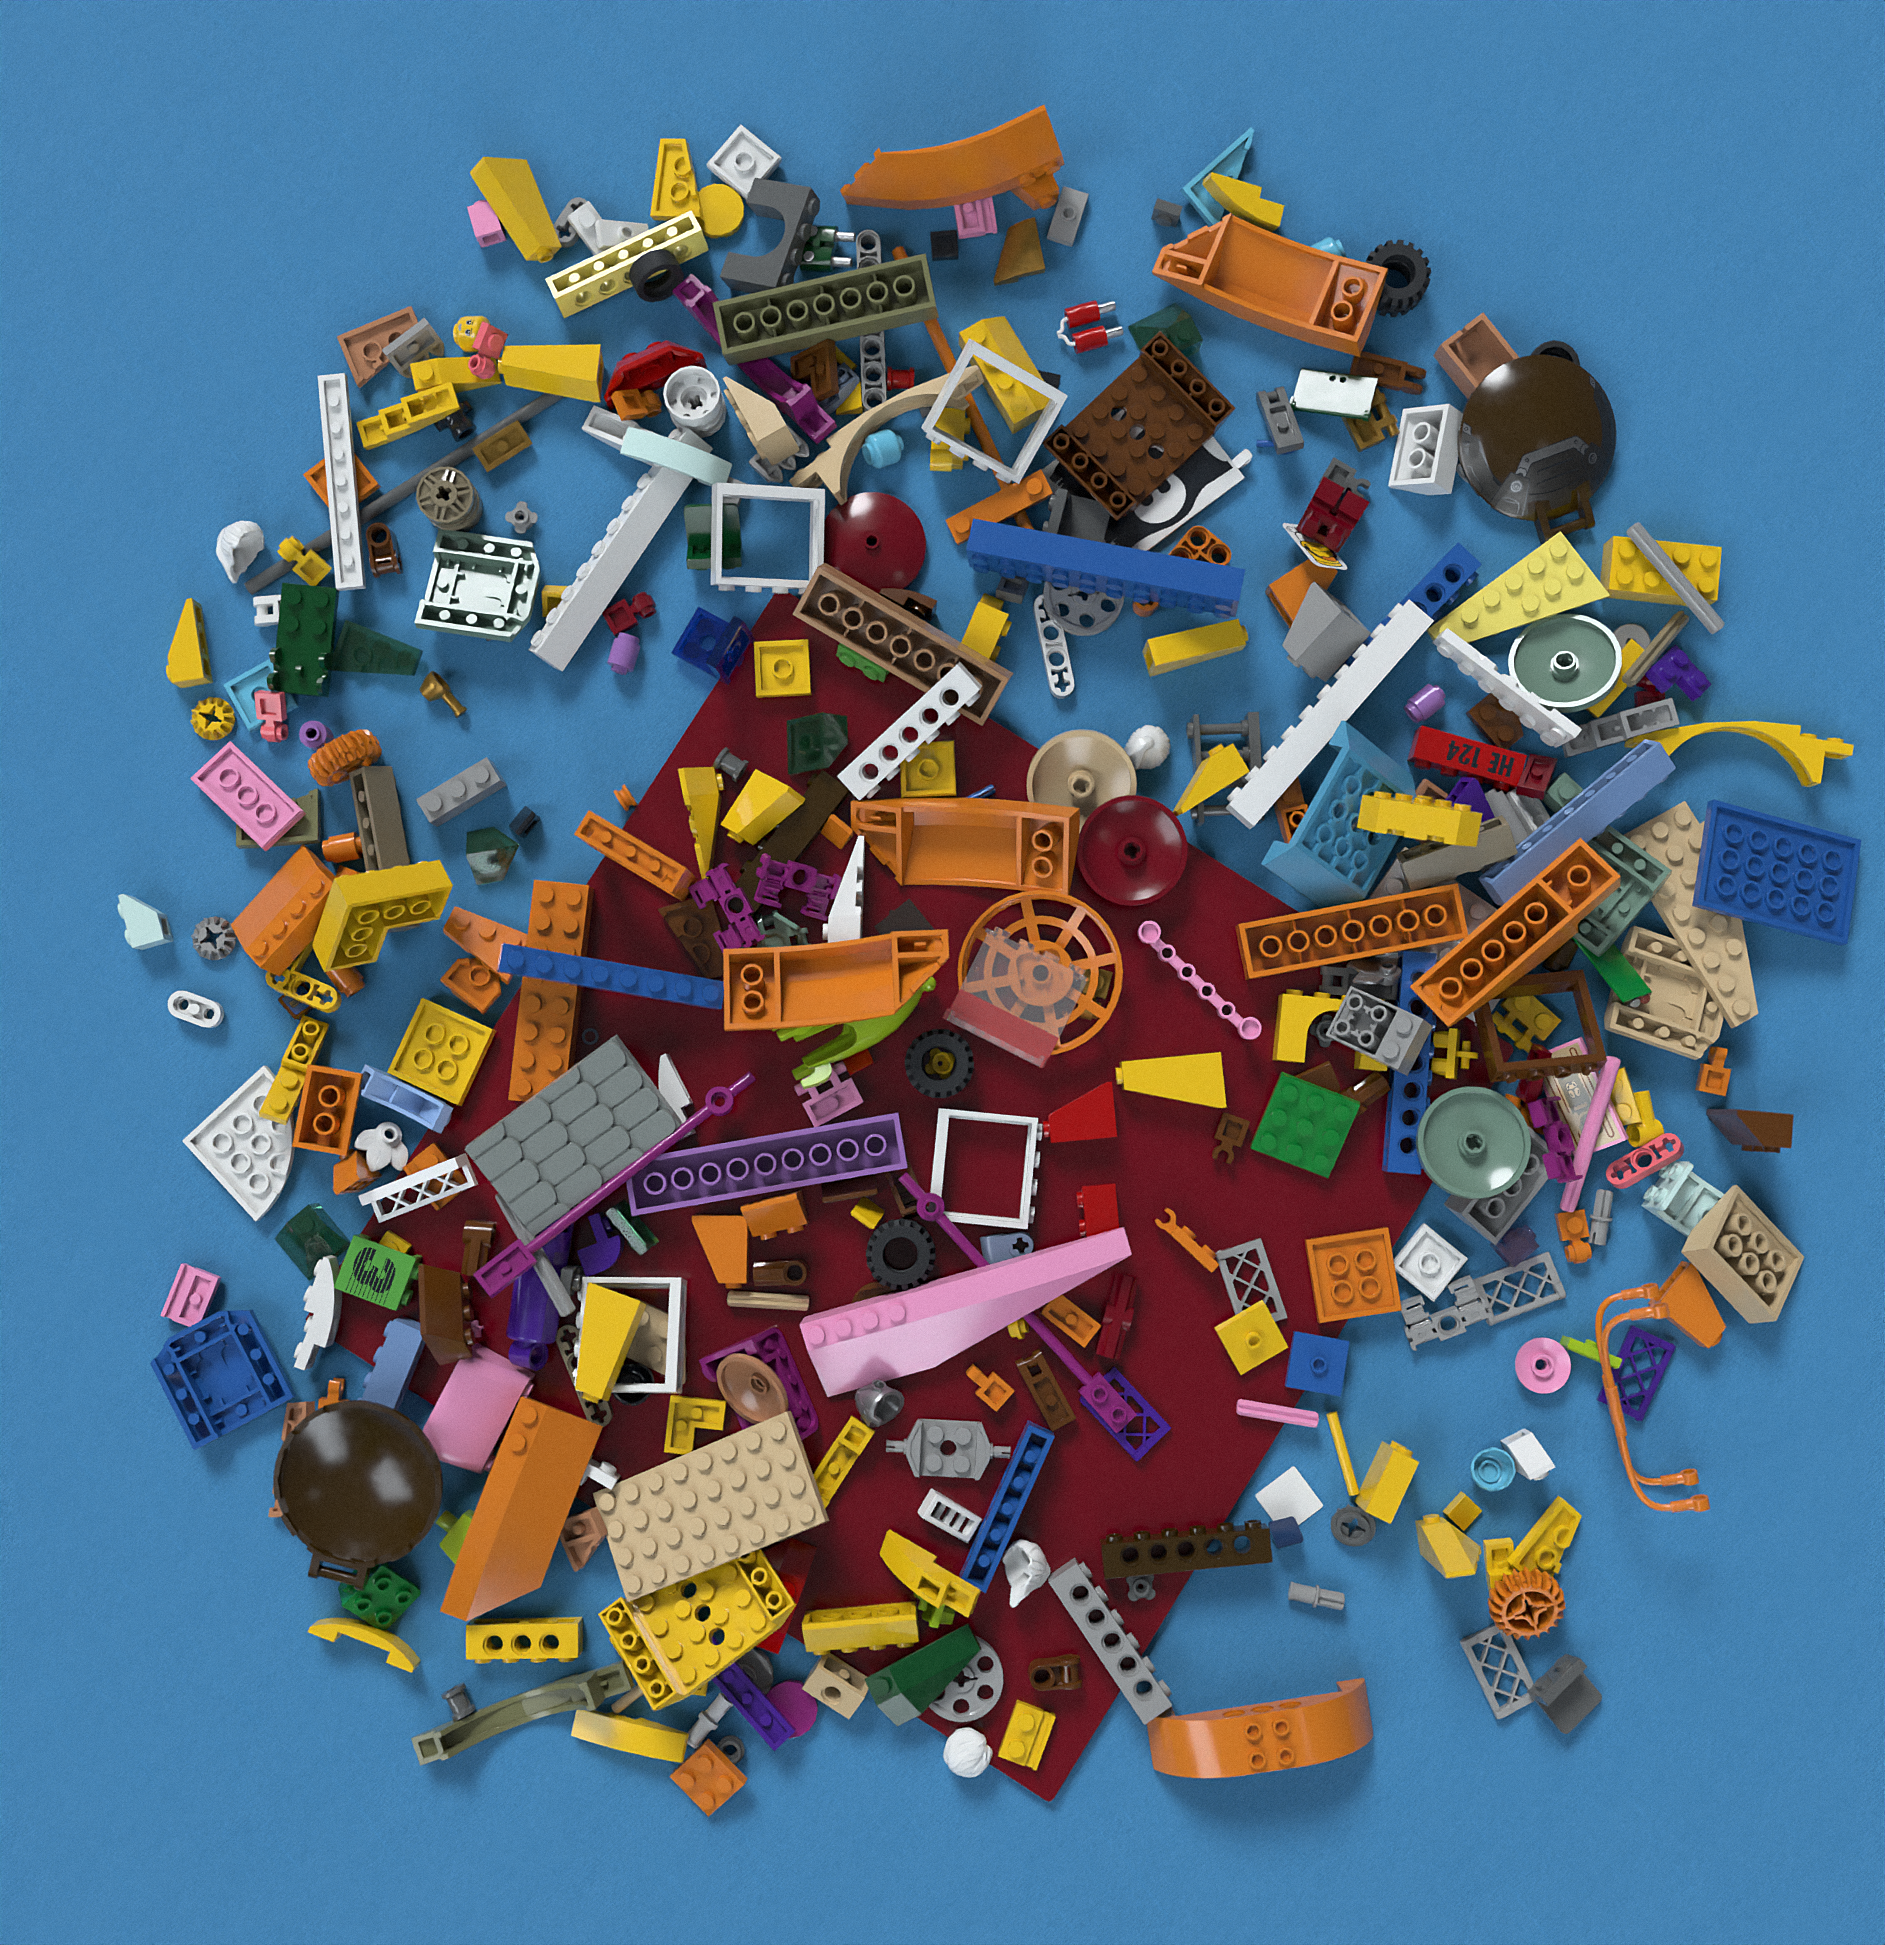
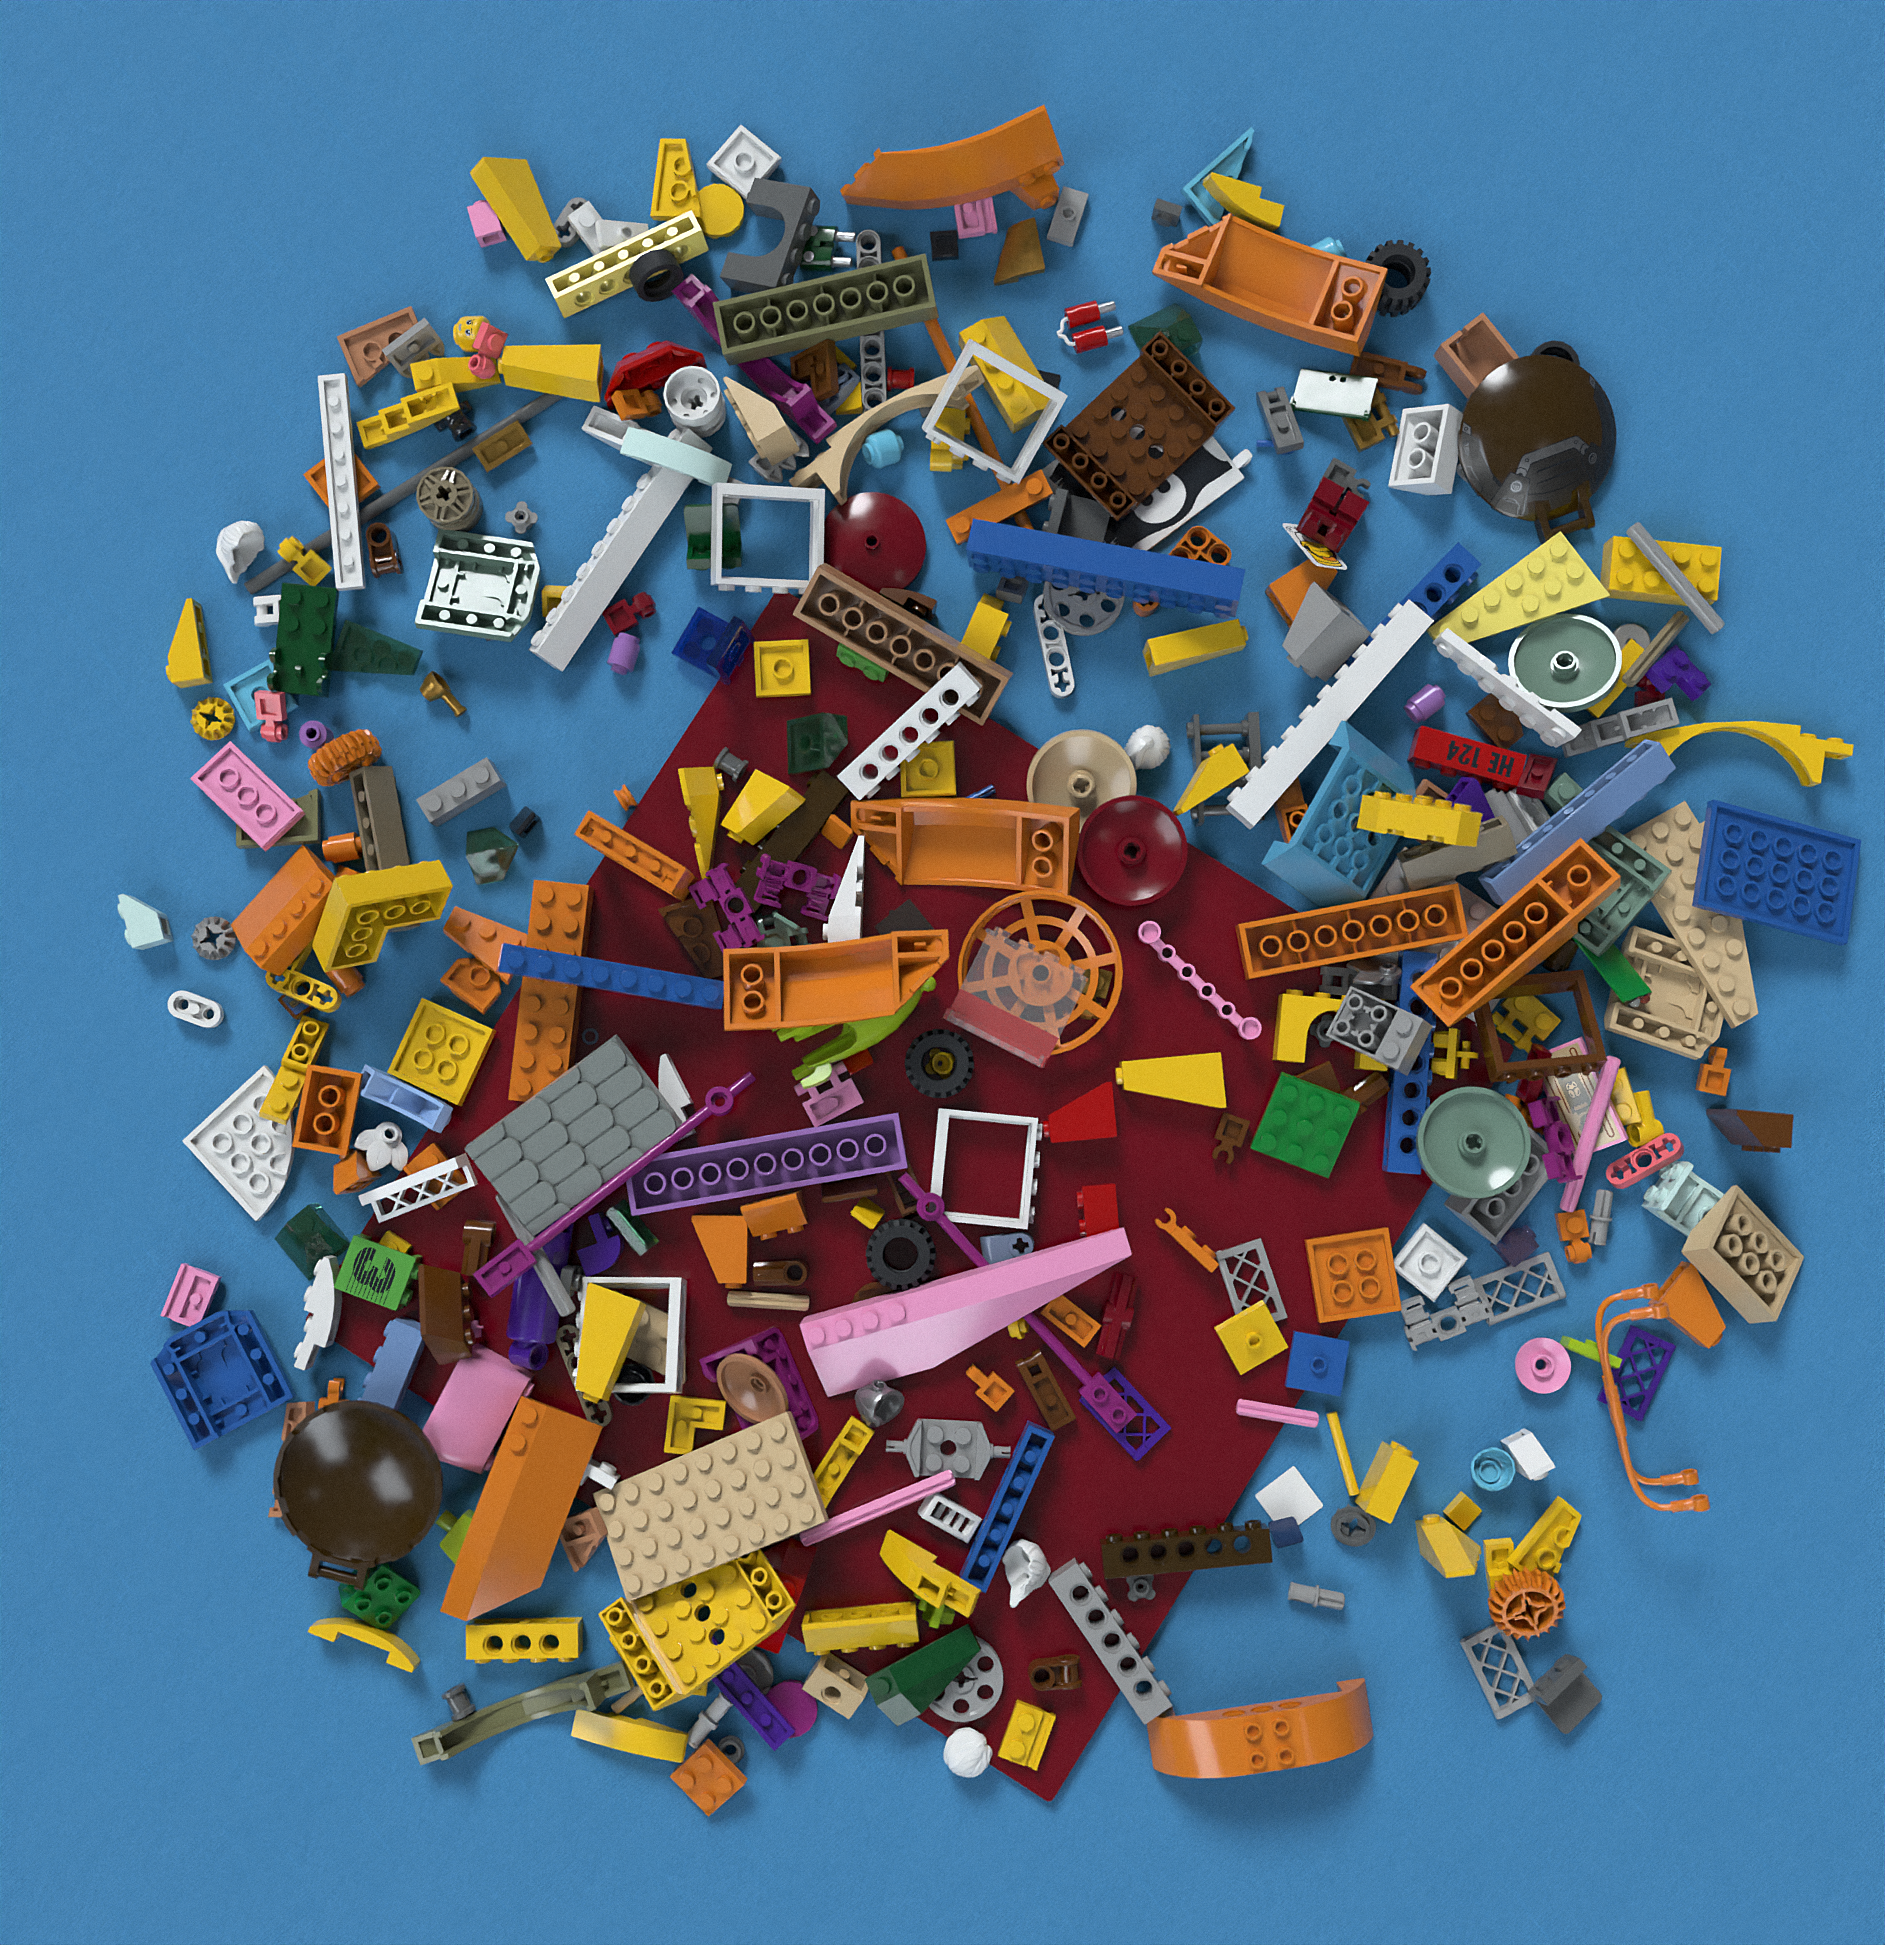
(878, 1507): none -> bright pink axle

